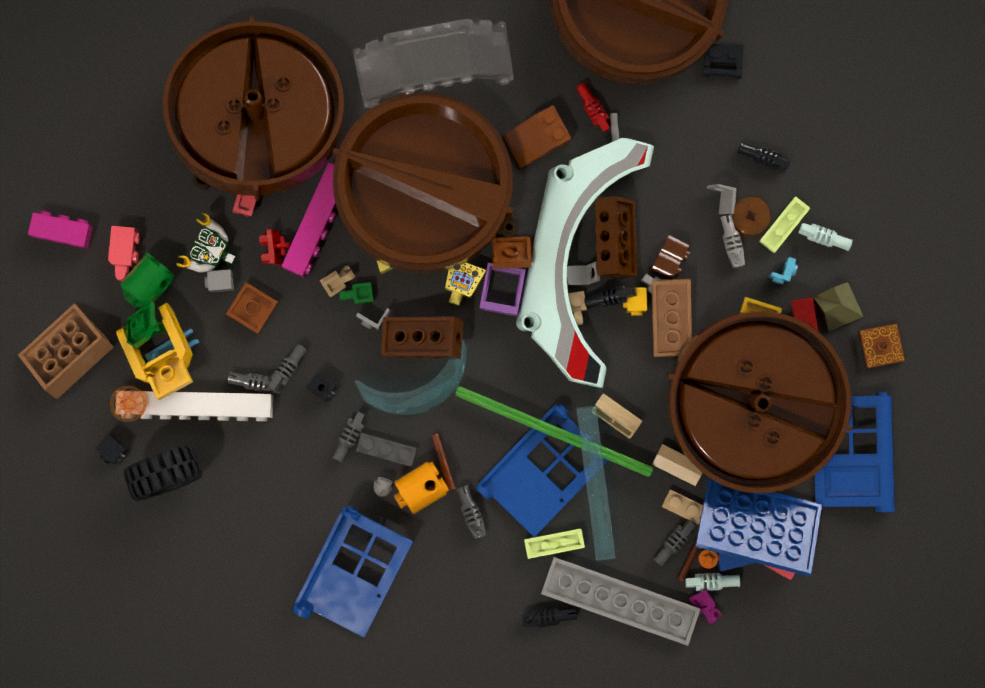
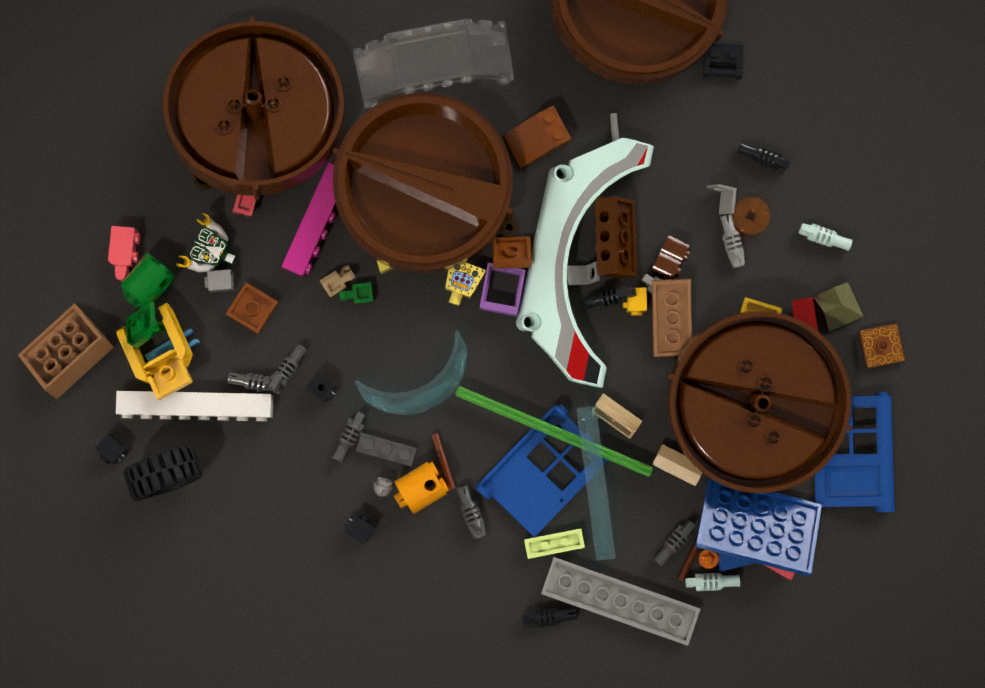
(60, 229): dark pink brick -> none
(128, 403): clear orange wheel -> none
(276, 247): red hips -> none
(344, 595): blue door -> none
(369, 324): light grey bracket -> none
(420, 338): reddish brown brick -> none
(577, 306): tan plate -> none
(593, 107): red hinge -> none
(683, 506): tan plate -> none
(706, 604): magenta plate -> none
(784, 224): yellowish green plate -> none
(788, 270): medium azure bracket -> none

